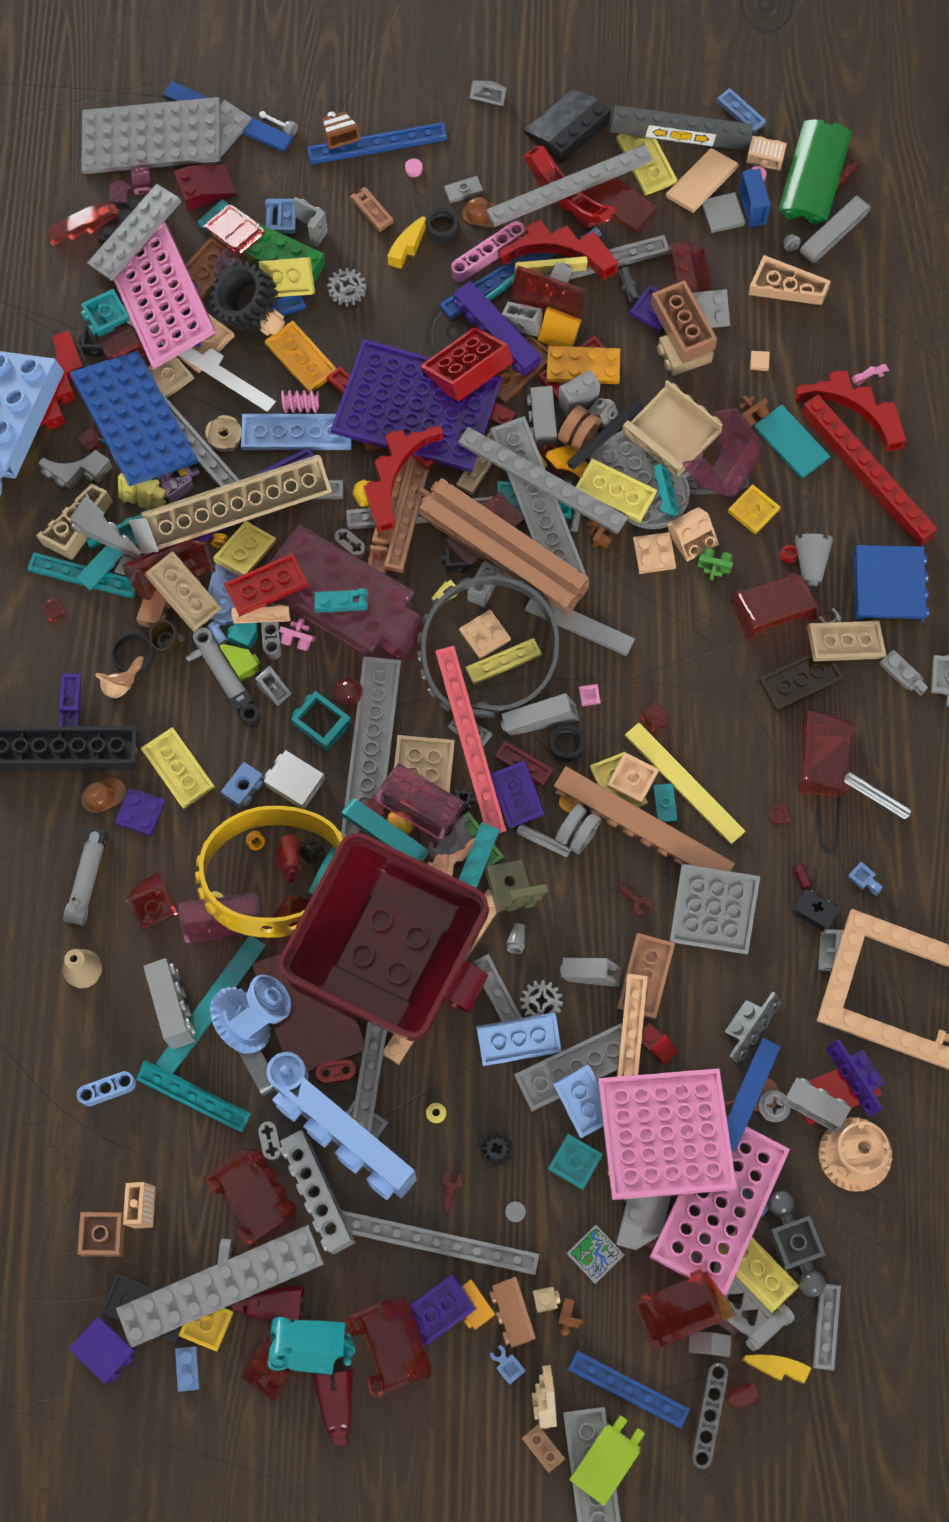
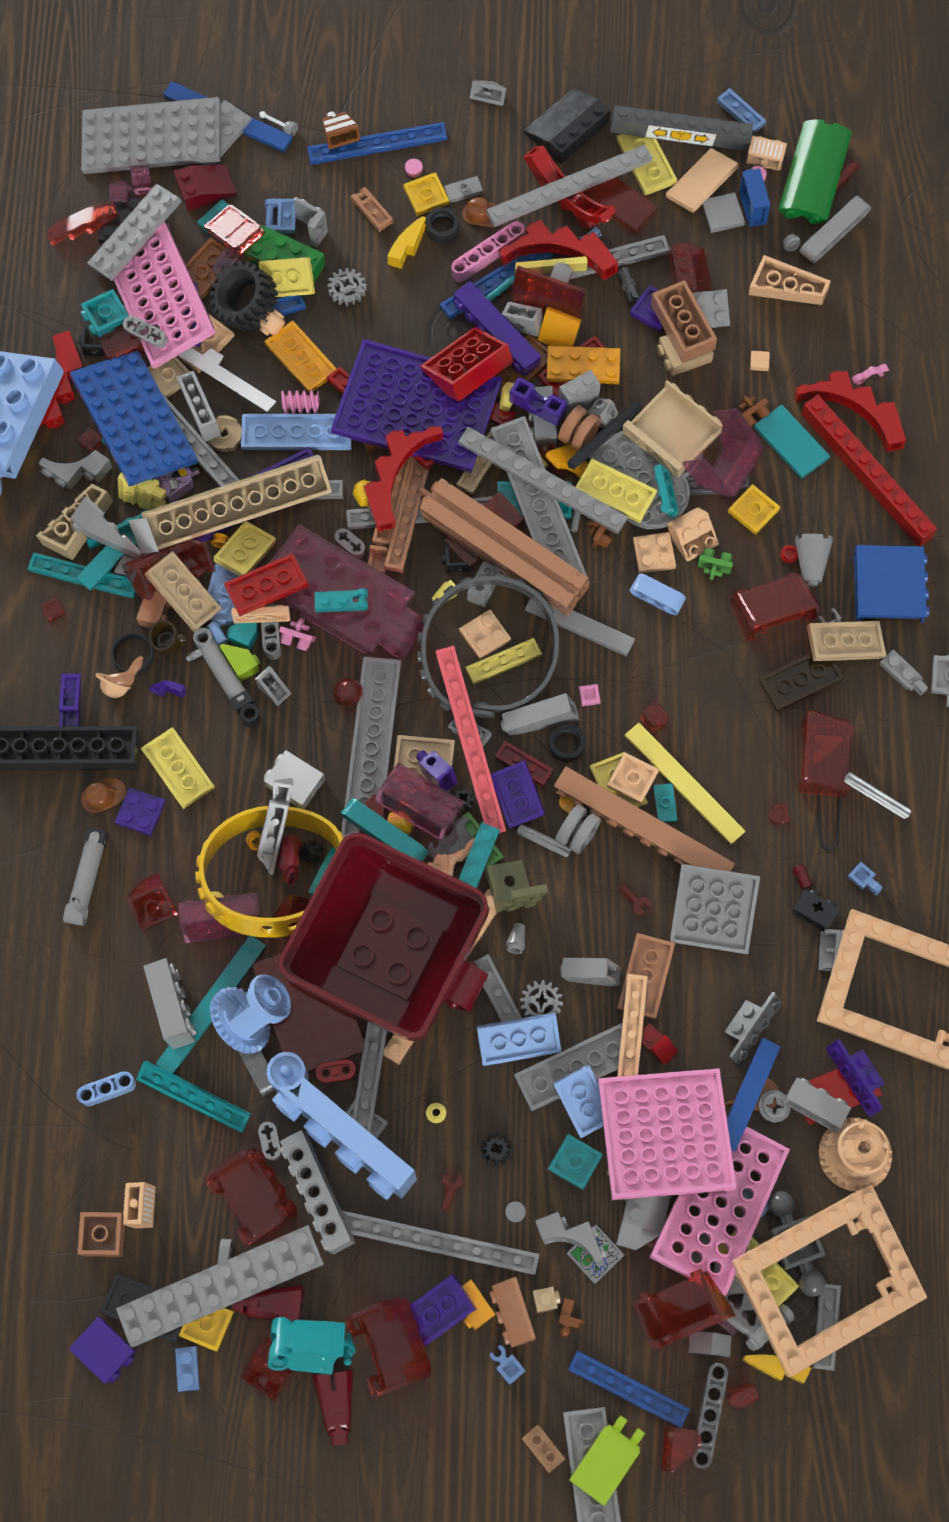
(82, 968): tan cone -> none
(149, 338): none -> light grey beam
(175, 688): none -> dark purple slope
(199, 406): none -> light grey brick
(243, 775): medium blue brick -> none
(275, 823): none -> light grey wedge
(336, 731): teal window -> none
(426, 194): none -> yellow plate
(436, 770): none -> dark purple torso
(504, 399): none -> light yellow cone
(525, 396): none -> dark purple arch
(544, 1399): tan plate -> none
(553, 1230): none -> light grey arch
(657, 594): none -> light blue beam
(678, 1447): none -> clear red slope
(902, 1279): none -> light nougat plate

